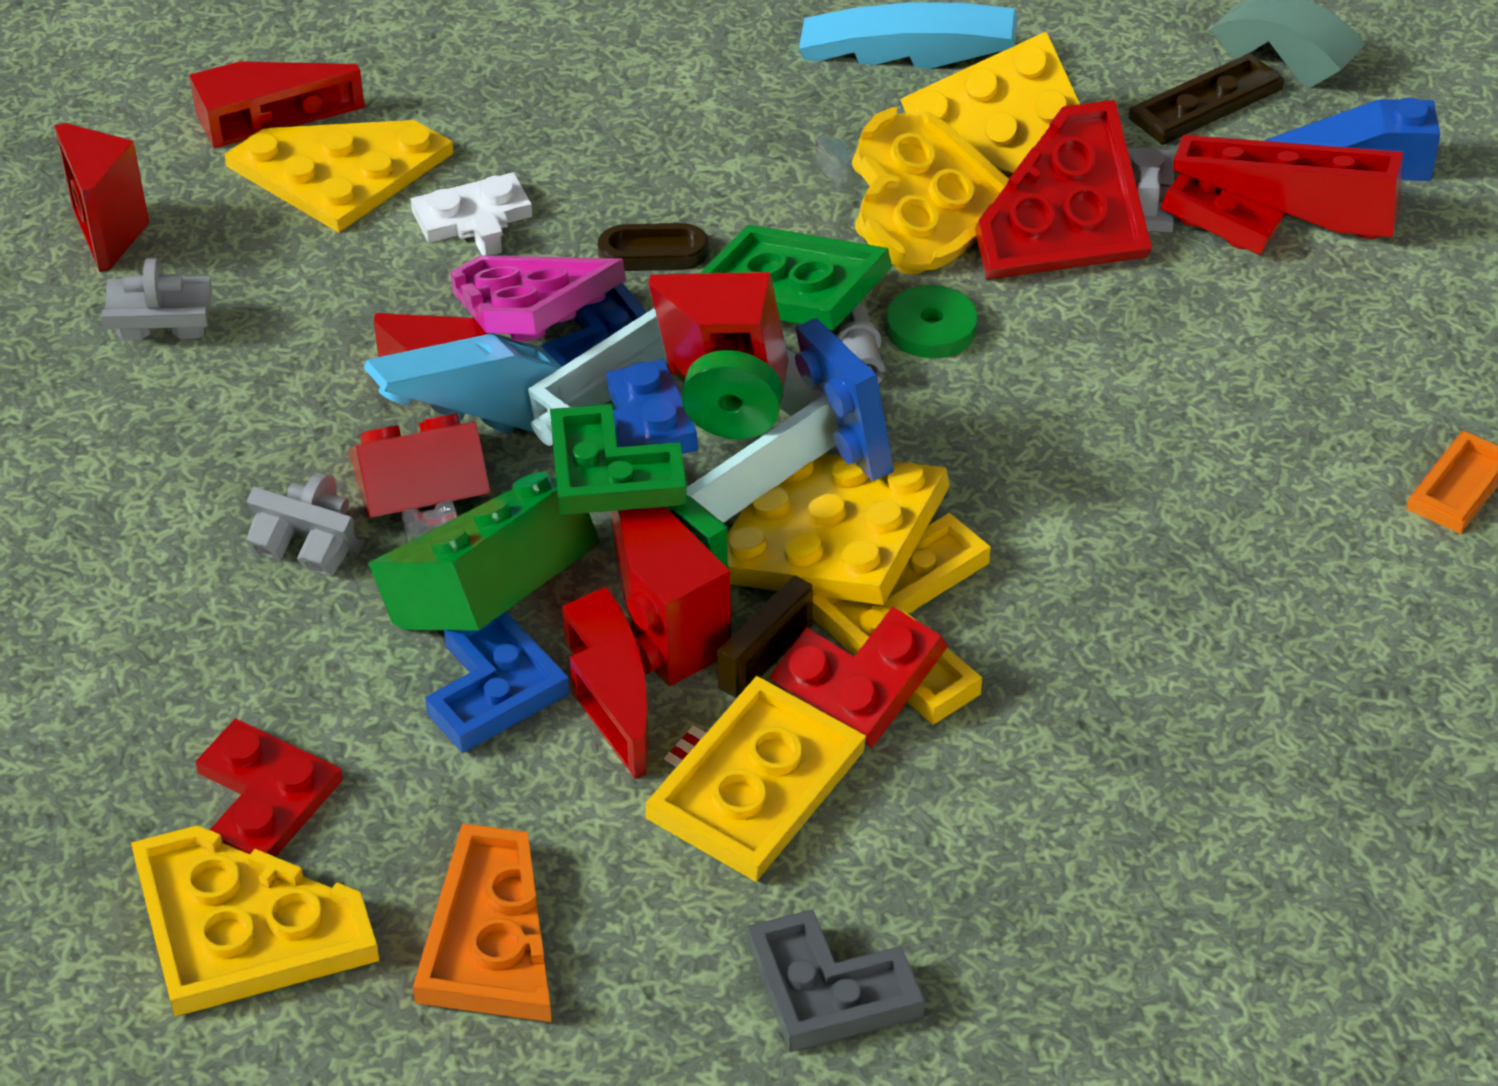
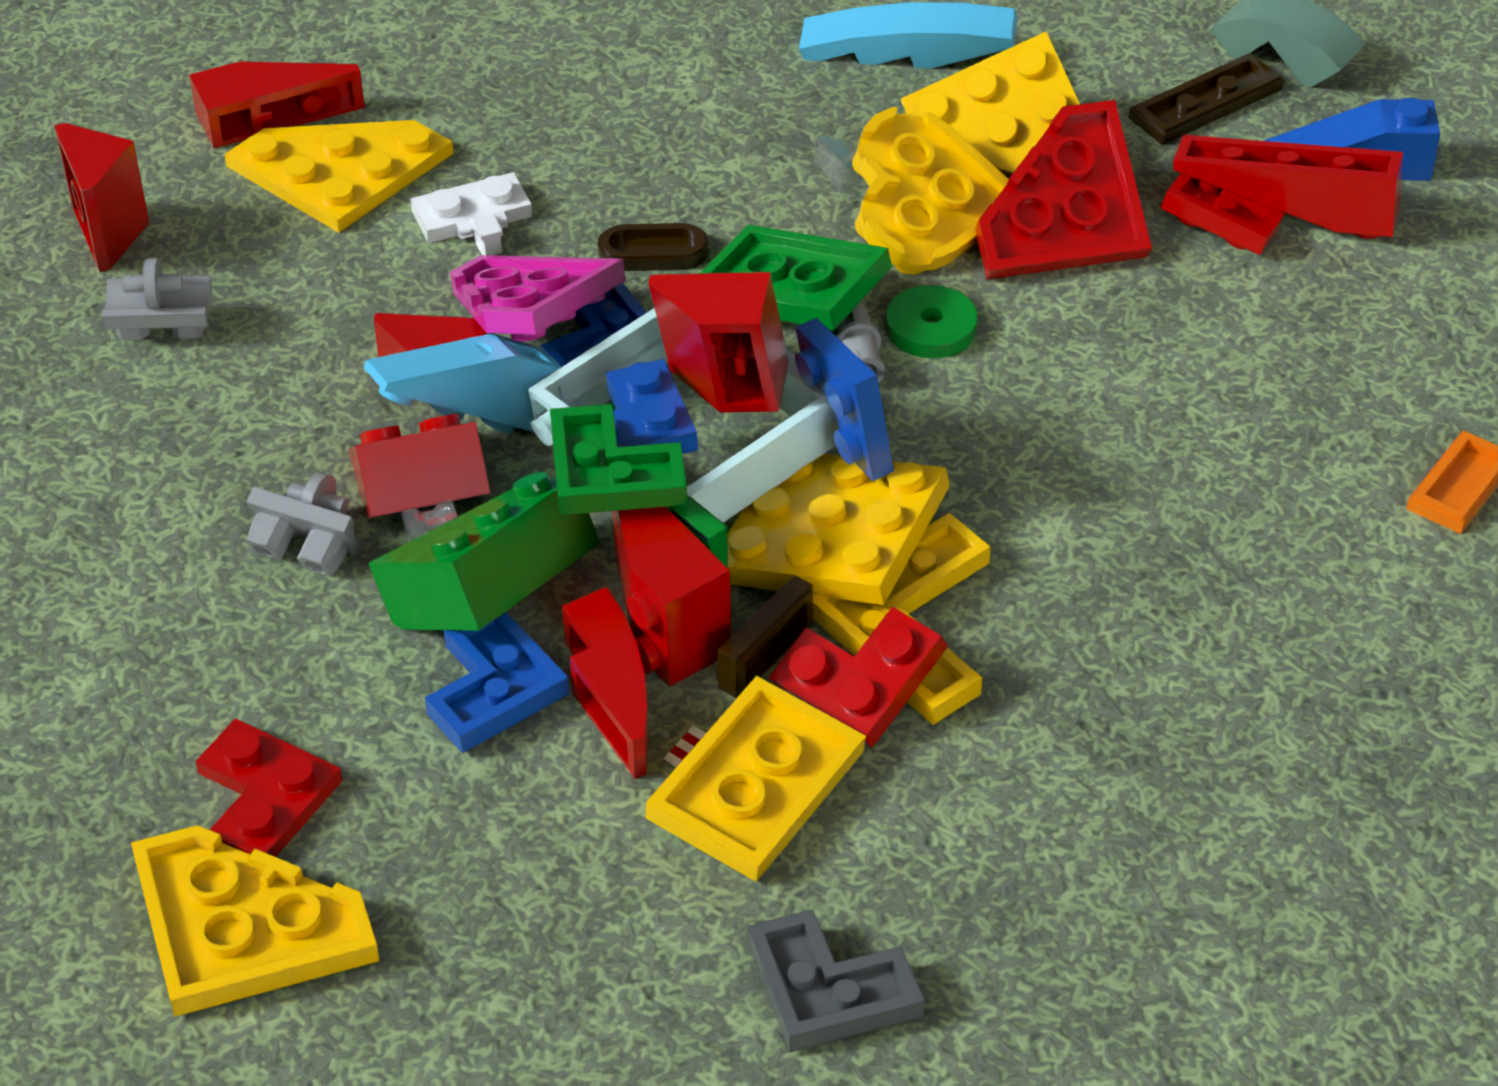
(486, 931): orange wing -> none
(732, 394): green piece -> none
(1153, 177): light grey hinge -> none

